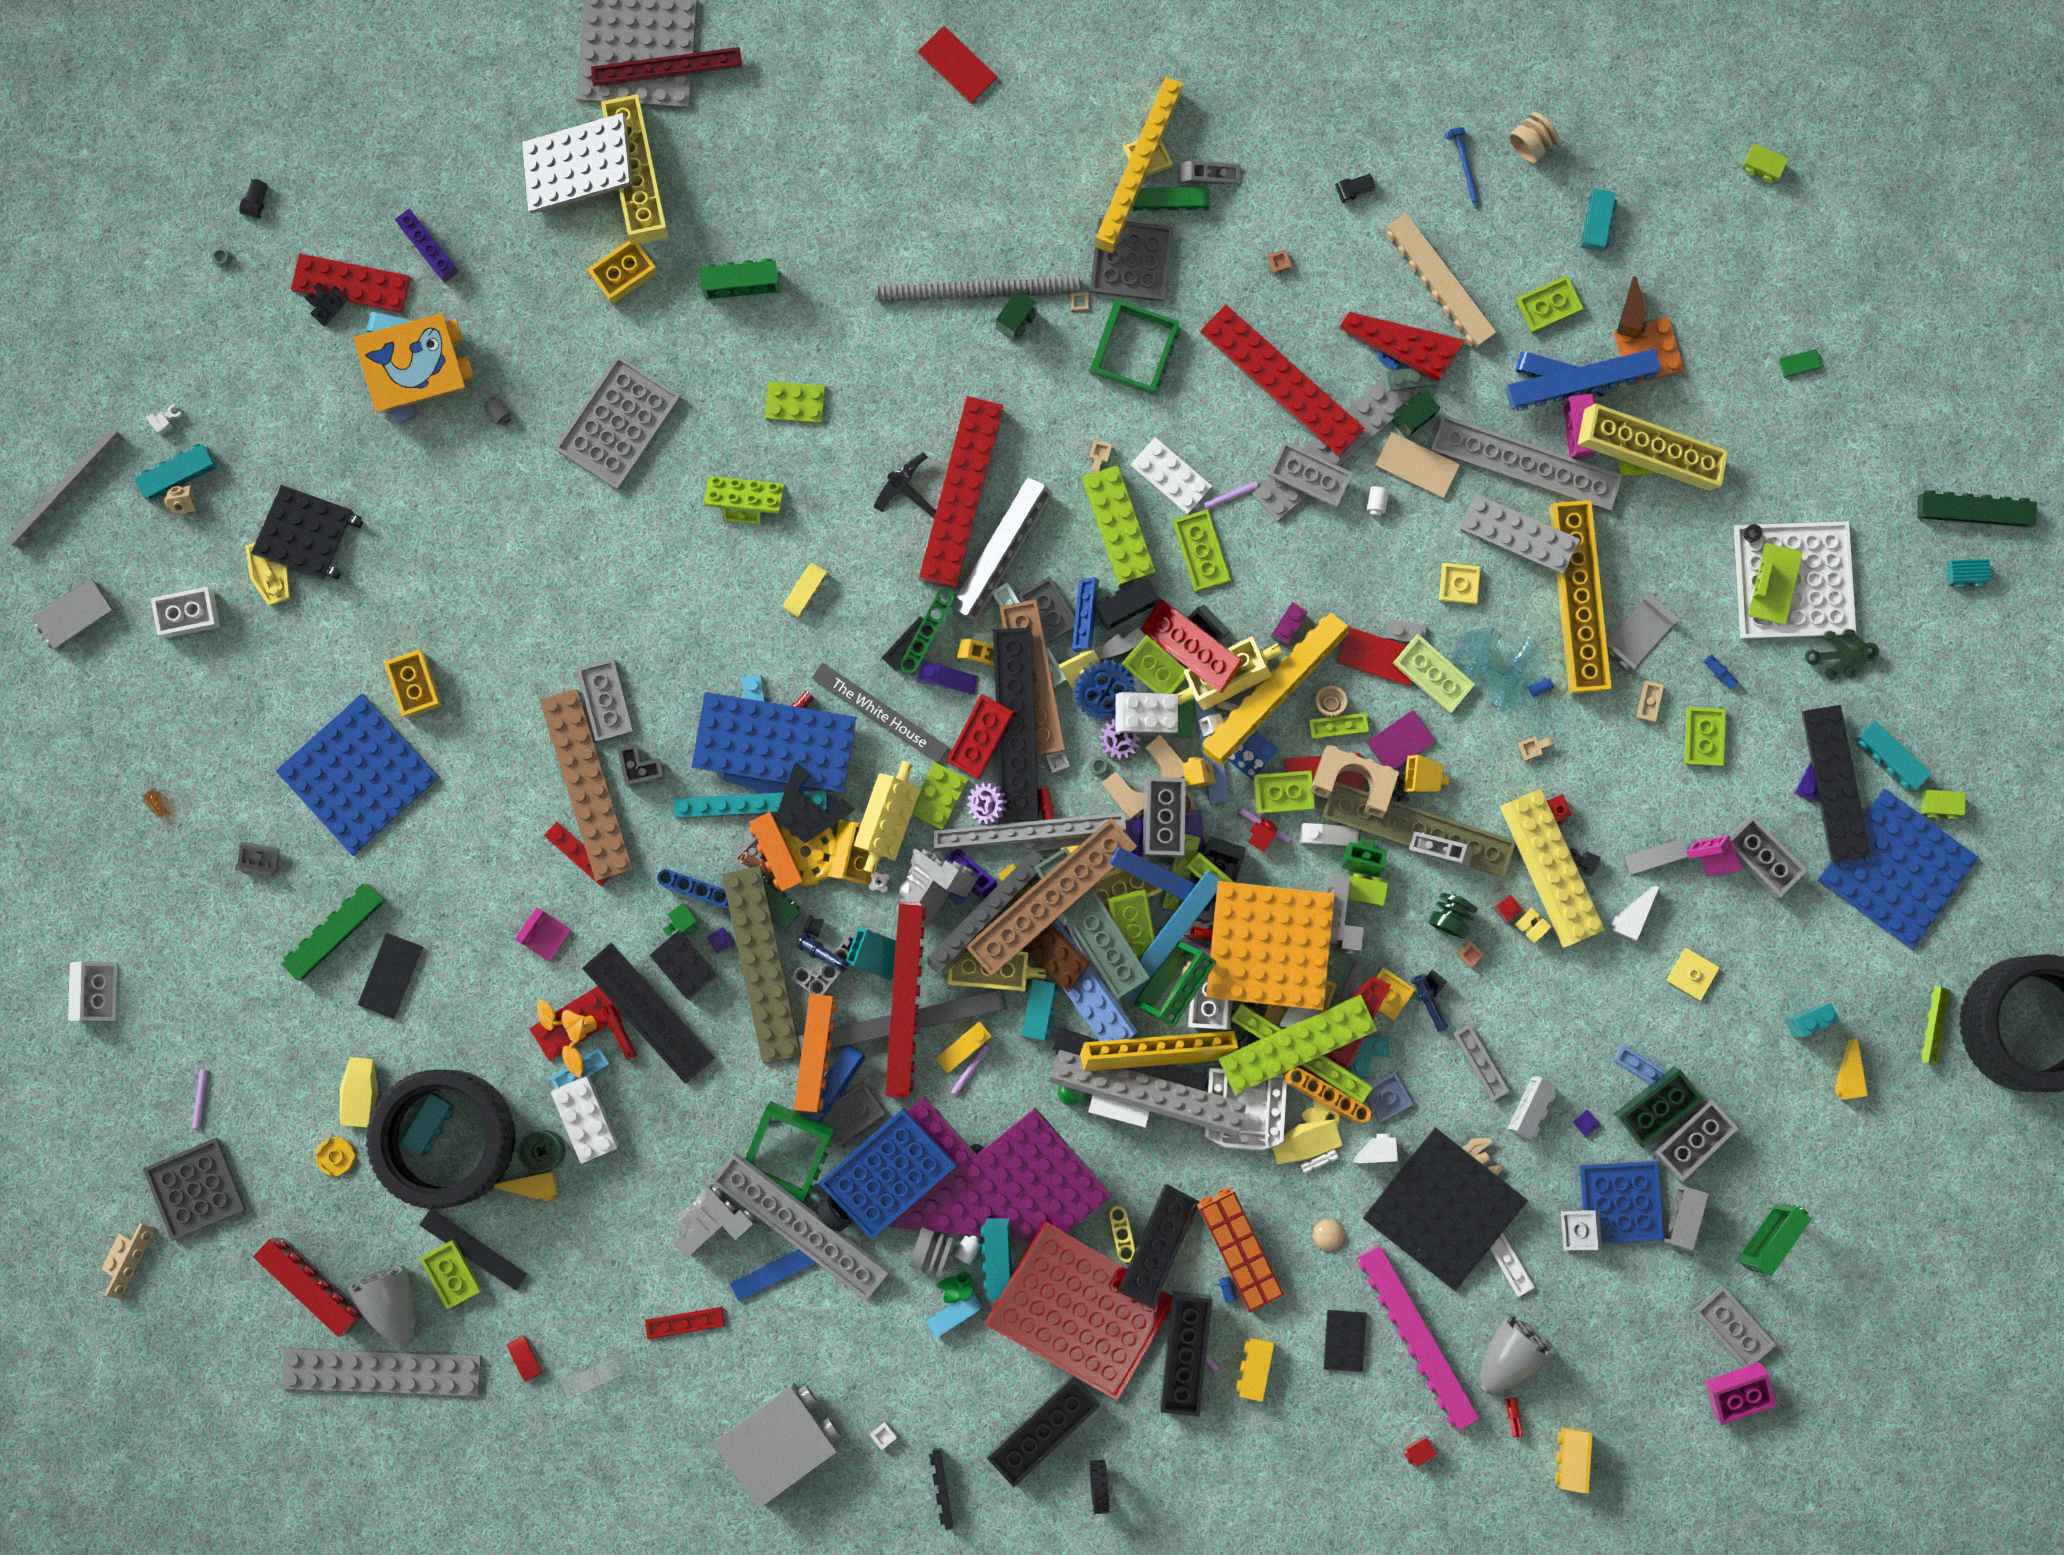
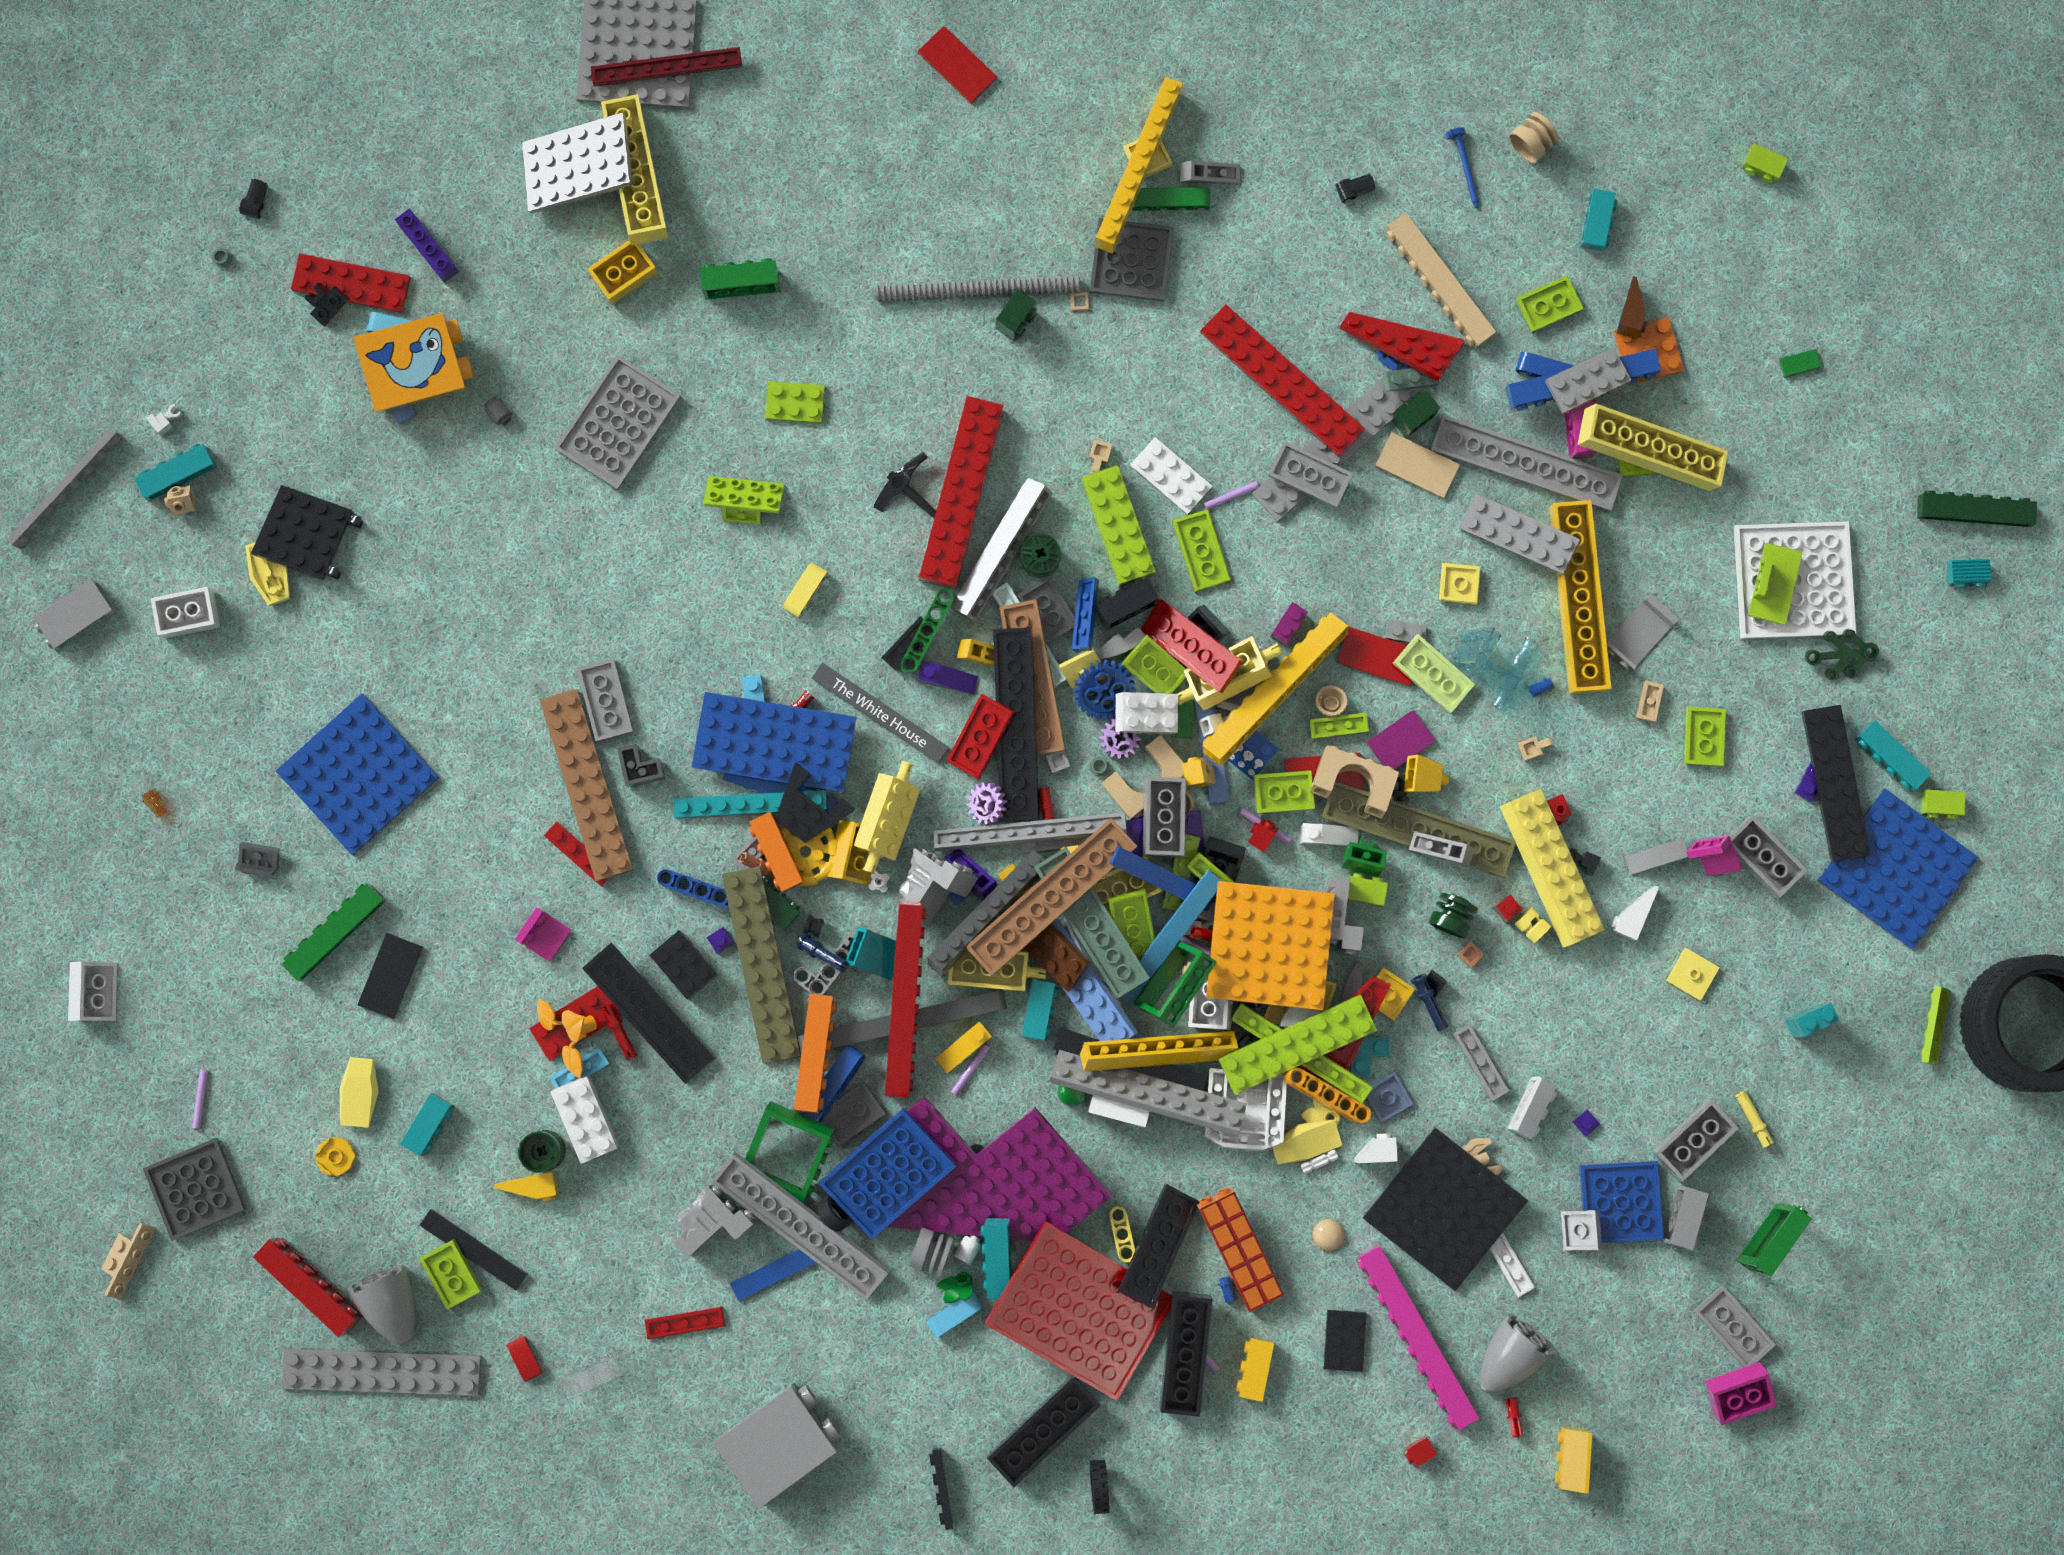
(384, 1135): black tyre -> none
(413, 684): yellow brick -> none
(683, 920): green brick -> none
(883, 1435): white plate -> none
(939, 795): lime plate -> none
(1043, 566): none -> dark green wheel
(1146, 315): green window -> none
(1279, 261): nougat plate -> none
(1377, 501): white brick -> none
(1588, 380): none -> light grey plate
(1638, 1065): medium blue tile -> none
(1658, 1106): dark green brick -> none
(1721, 671): blue pin -> none
(1747, 536): black bush -> none
(1753, 1117): none -> light yellow pin
(1851, 1075): yellow slope -> none

